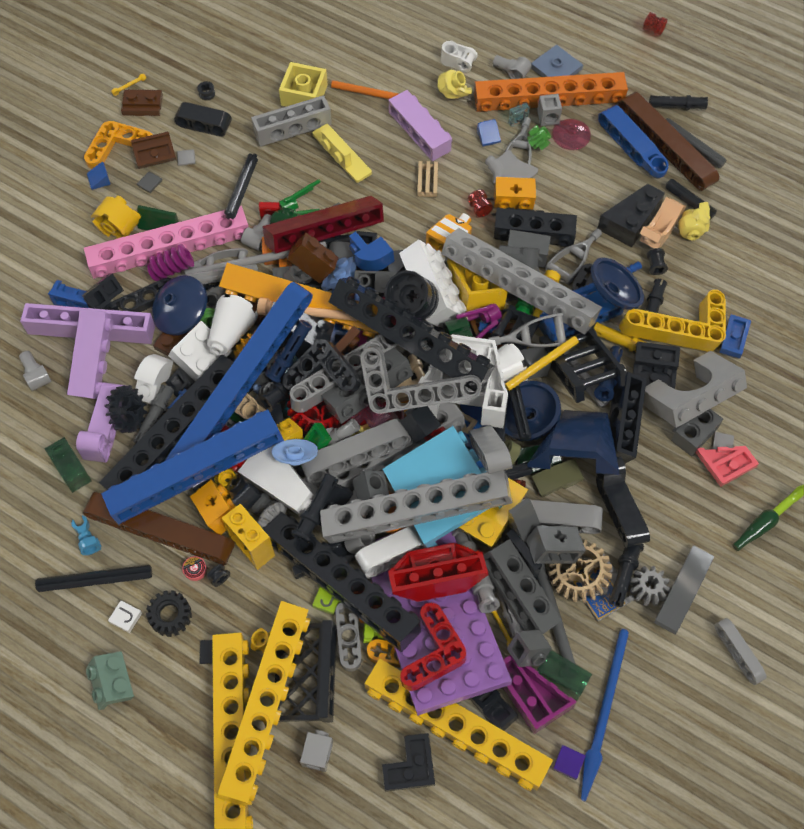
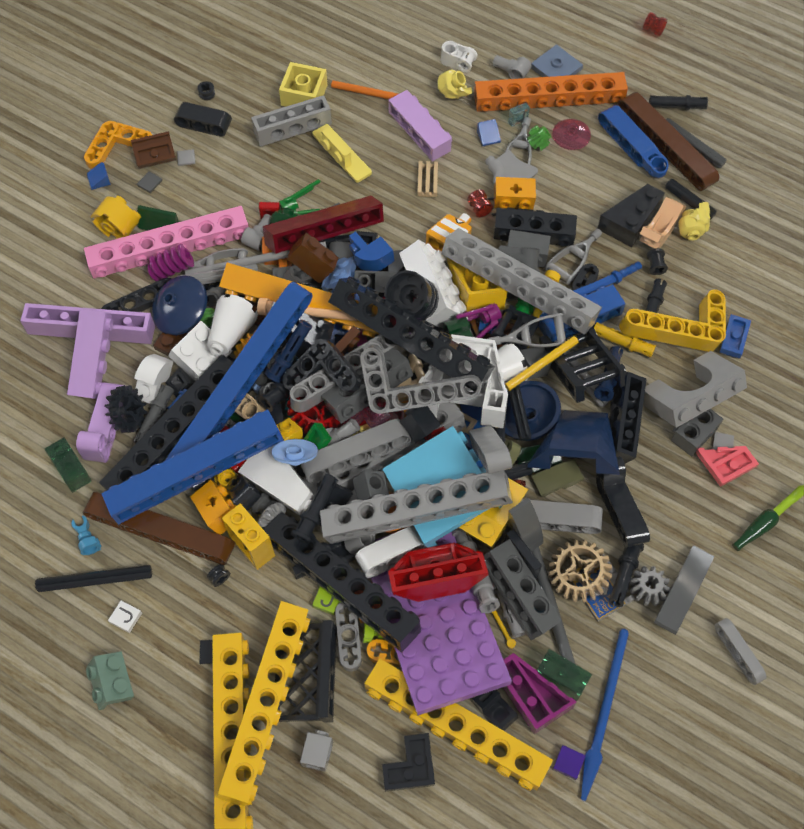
(34, 373): light grey pin -> none
(67, 296): blue hinge -> none
(102, 292): black slope -> none
(142, 77): yellow hinge -> none
(142, 102): reddish brown plate -> none
(161, 602): black tyre -> none
(194, 568): tile -> none
(241, 186): black axle -> none
(257, 638): yellow plate -> none
(444, 647): red beam -> none
(529, 648): dark grey brick -> none
(549, 109): light grey brick -> none
(555, 544): dark grey brick -> none
(616, 284): dark blue dish -> none
(656, 362): black slope -> none

